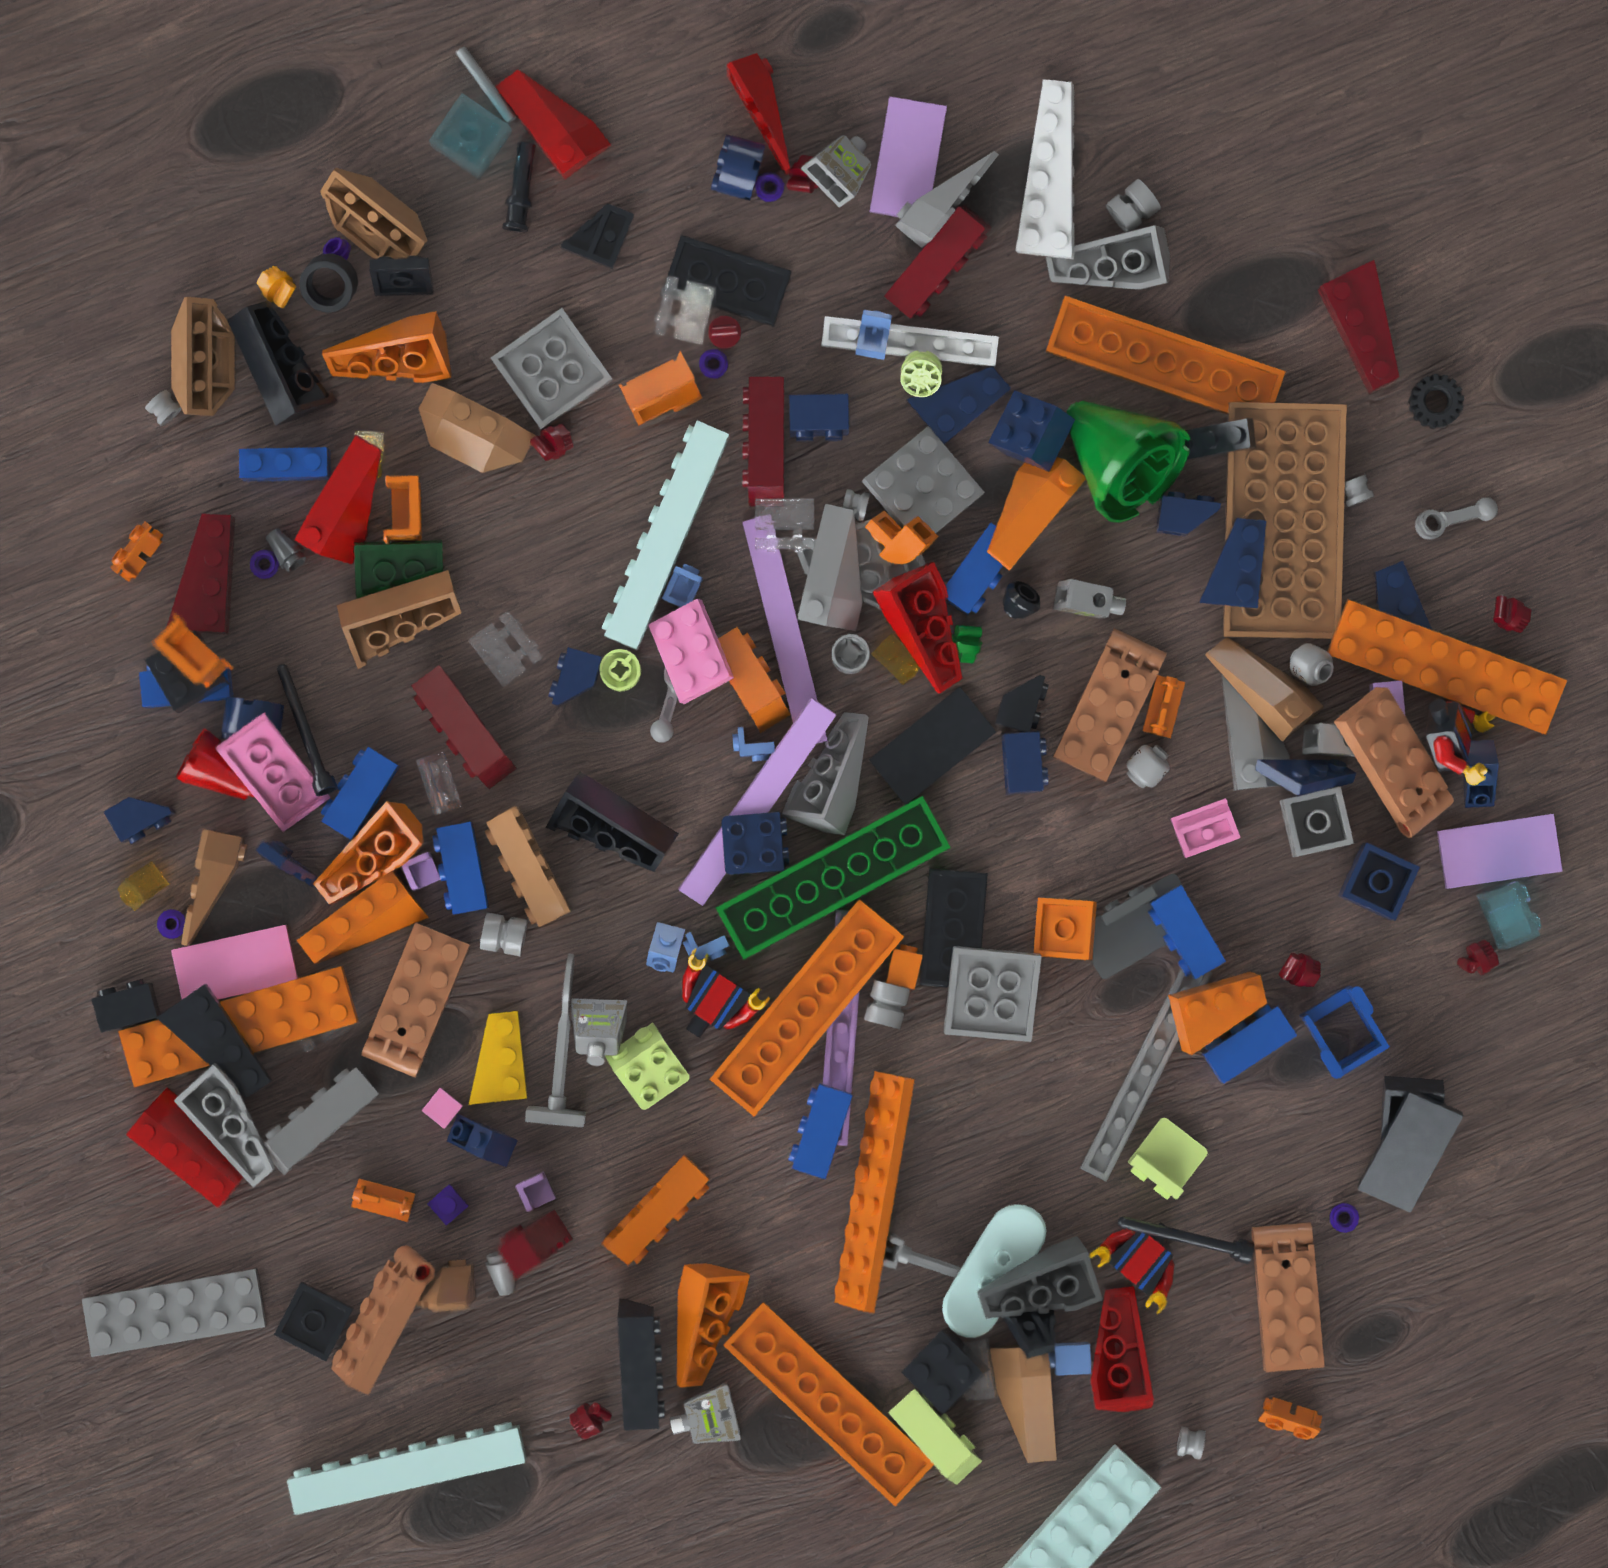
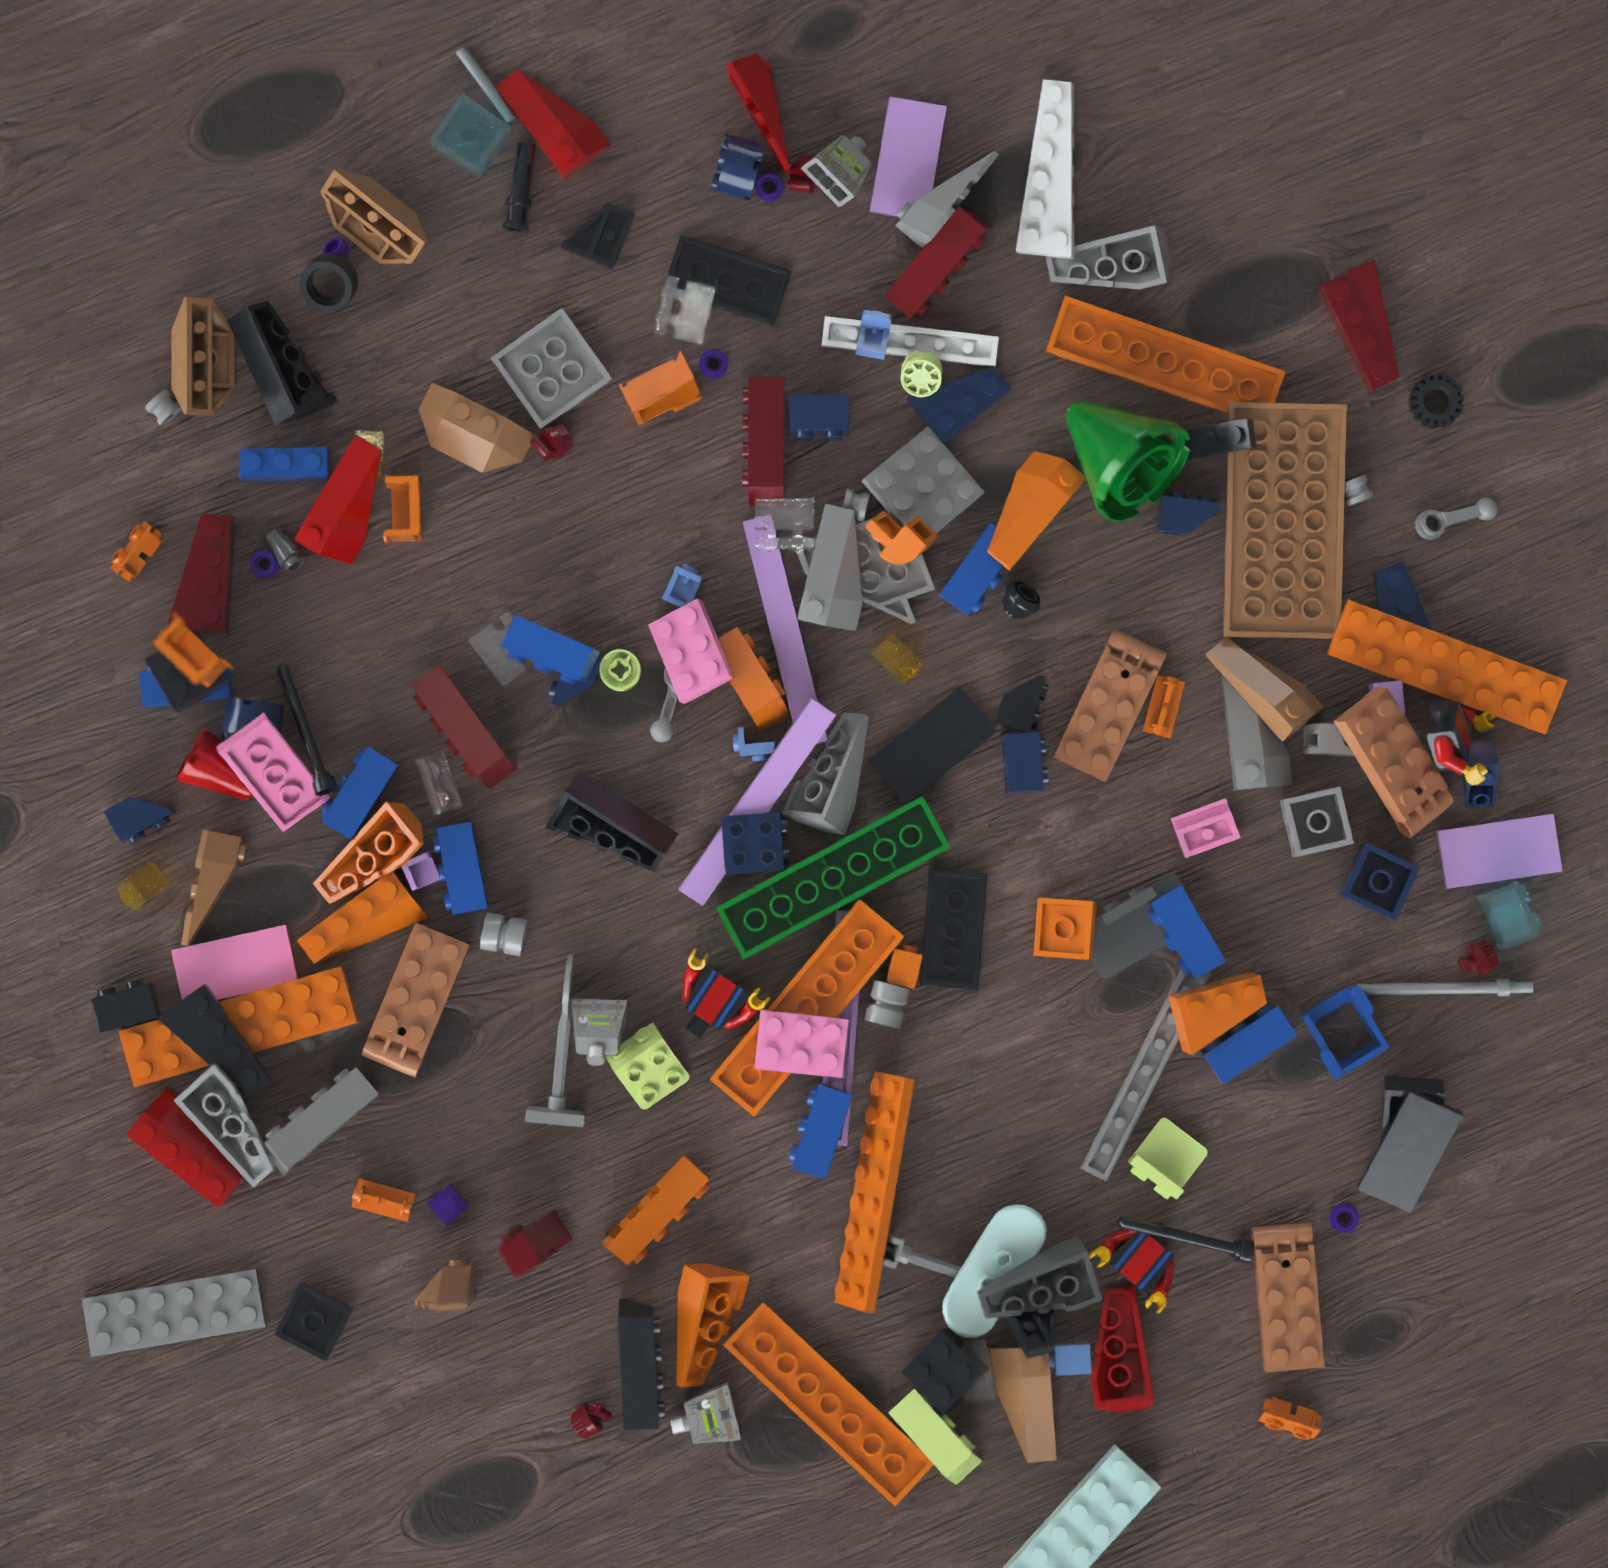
(162, 920): dark purple plate -> none
(276, 286): light orange piece -> none
(281, 857): dark blue wing -> none
(382, 1319): nougat hinge -> none
(393, 564): dark green wing -> none
(397, 615): medium nougat wedge -> none
(401, 276): black plate -> none
(402, 349): orange wedge -> none
(406, 1469): light aqua brick -> none
(442, 1108): bright pink tile -> none
(482, 1140): dark blue slope -> none
(500, 1062): yellow wing -> none
(500, 1274): light grey cone -> none
(528, 866): medium nougat wedge -> none
(535, 1191): lavender panel -> none
(549, 651): none -> blue brick
(665, 947): medium blue bracket -> none
(666, 536): light aqua brick -> none
(714, 948): medium blue bracket -> none
(724, 332): dark red piece -> none
(801, 1043): none -> bright pink plate
(850, 654): light grey wheel -> none
(919, 616): red wedge -> none
(967, 642): green piece -> none
(992, 993): light grey plate -> none
(1031, 430): dark blue brick -> none
(1077, 598): light grey torso -> none
(1133, 206): light grey wheel -> none
(1148, 766): light grey head -> none
(1191, 1442): light grey wheel -> none
(1239, 567): dark blue wing -> none
(1301, 970): dark red piece -> none
(1306, 775): dark blue wing -> none
(1311, 664): light grey head -> none
(1501, 987): none -> light grey bar
(1511, 614): dark red piece -> none

